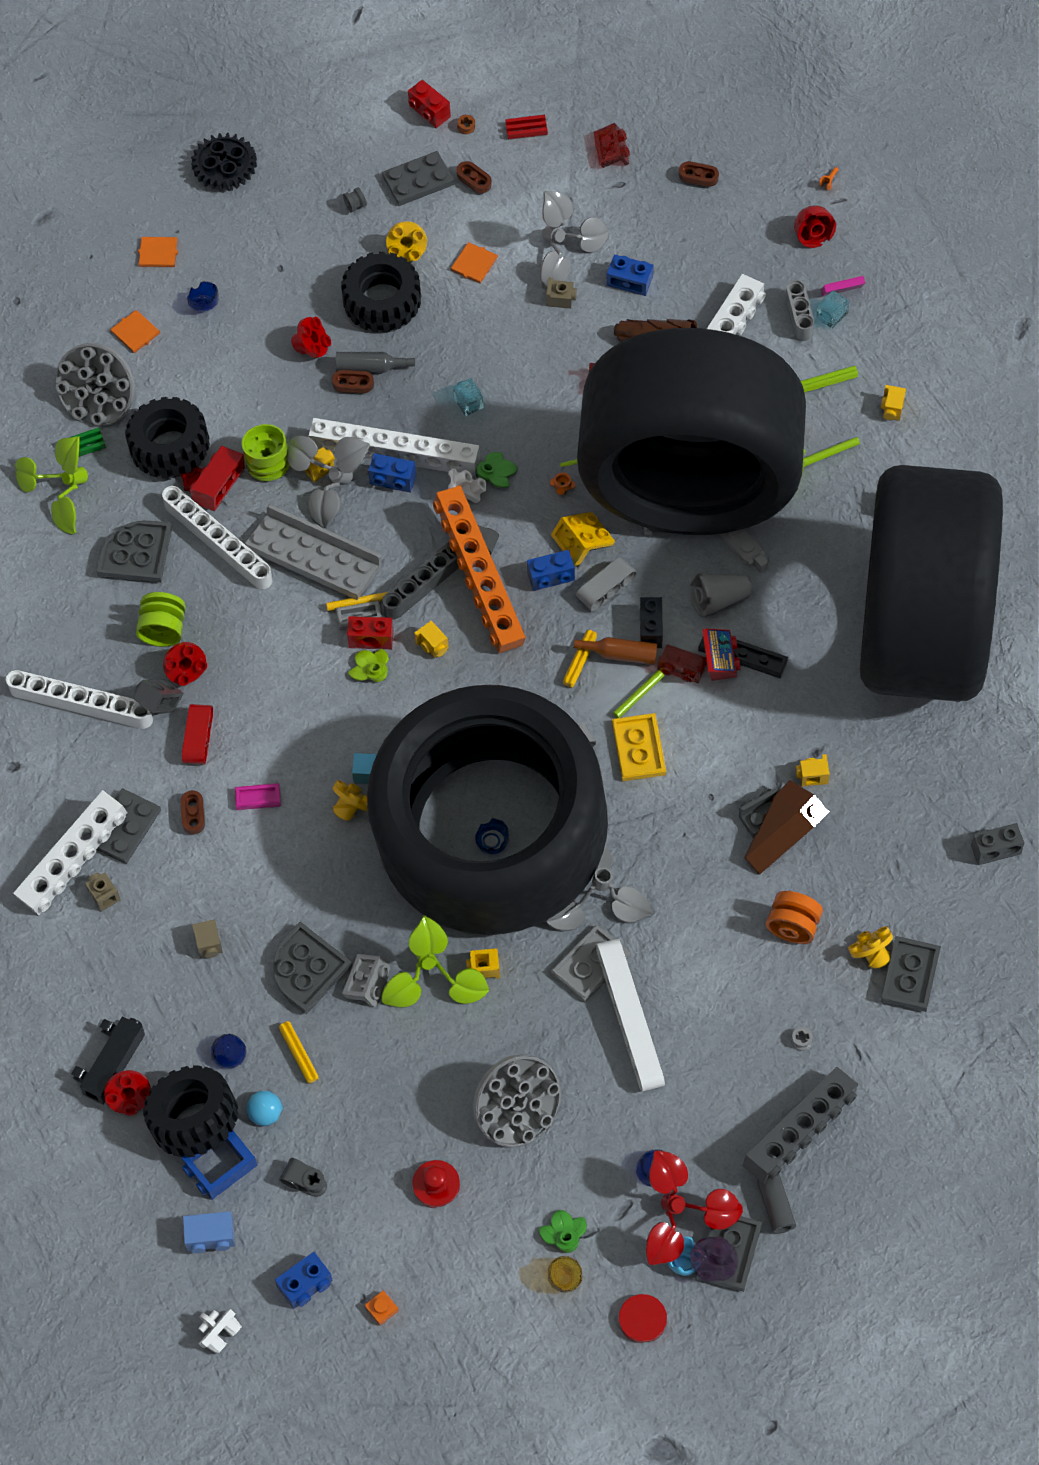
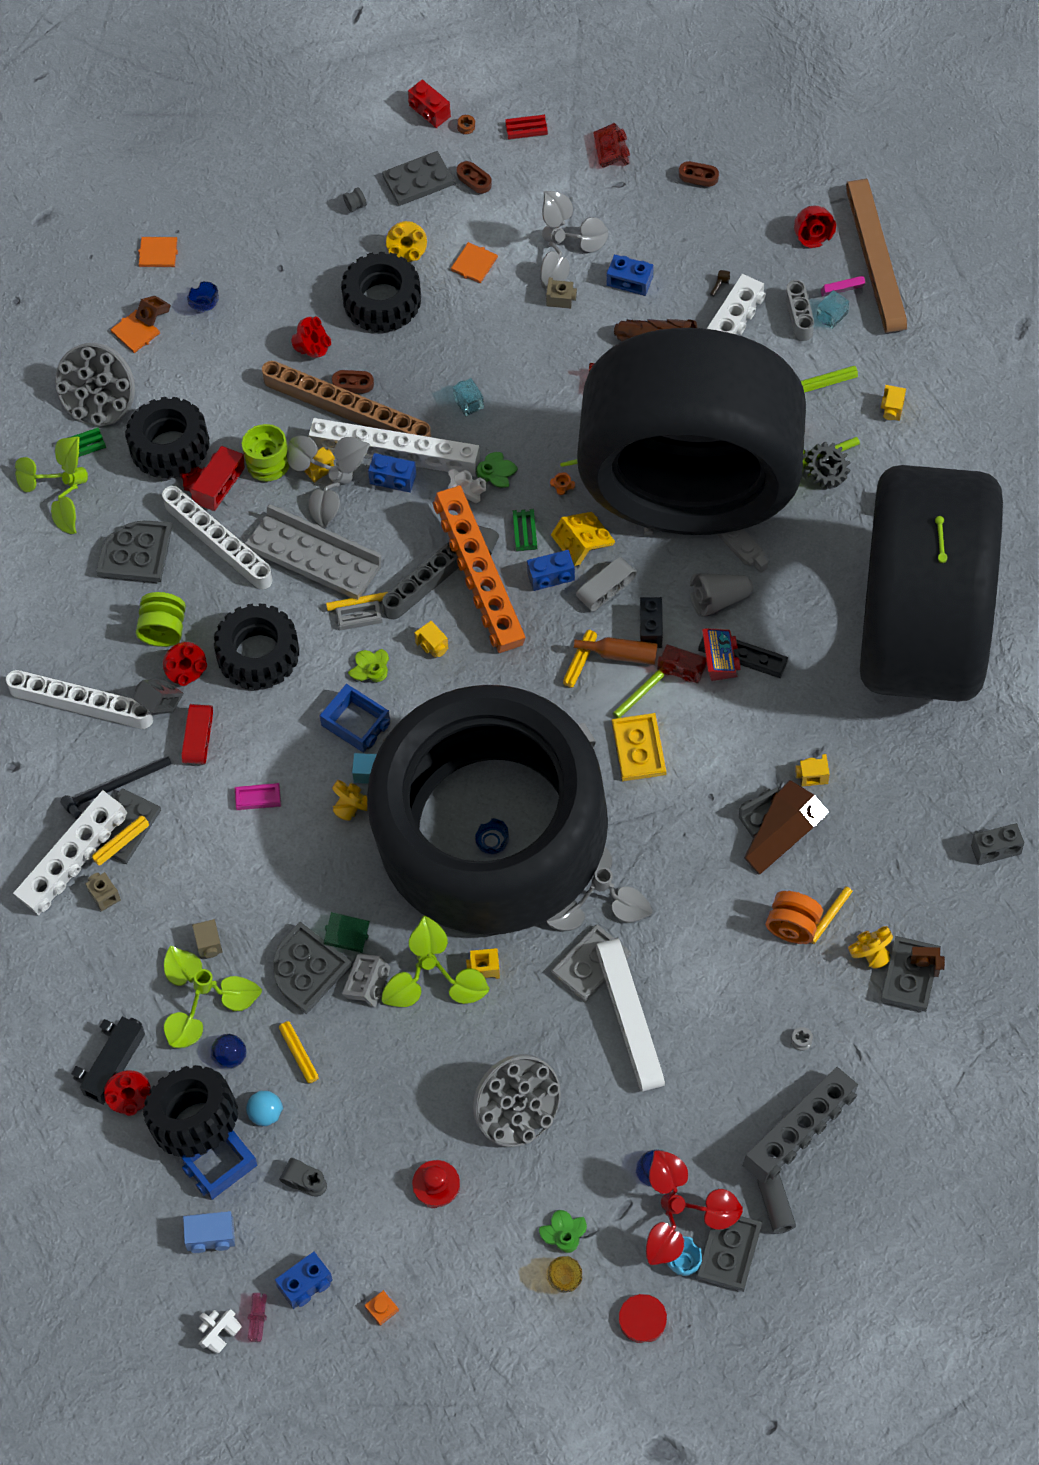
(72, 803): none -> black bar
(120, 840): none -> yellow axle
(151, 308): none -> reddish brown bracket
(185, 966): none -> lime plant
(192, 813): copper plate -> none
(224, 161): black gear -> none
(253, 622): none -> black tyre
(257, 1317): none -> clear pink axle
(338, 397): none -> medium nougat beam
(339, 705): none -> blue window
(346, 932): none -> clear green piece
(370, 361): dark grey piece -> none
(370, 632): red brick -> none
(523, 515): none -> green tile
(714, 1259): clear purple plate -> none
(723, 277): none -> dark brown hand
(827, 465): none -> dark grey gear
(828, 179): orange hand -> none
(832, 911): none -> yellow bar
(876, 255): none -> medium nougat beam
(928, 956): none -> reddish brown bracket
(942, 558): none -> lime hinge

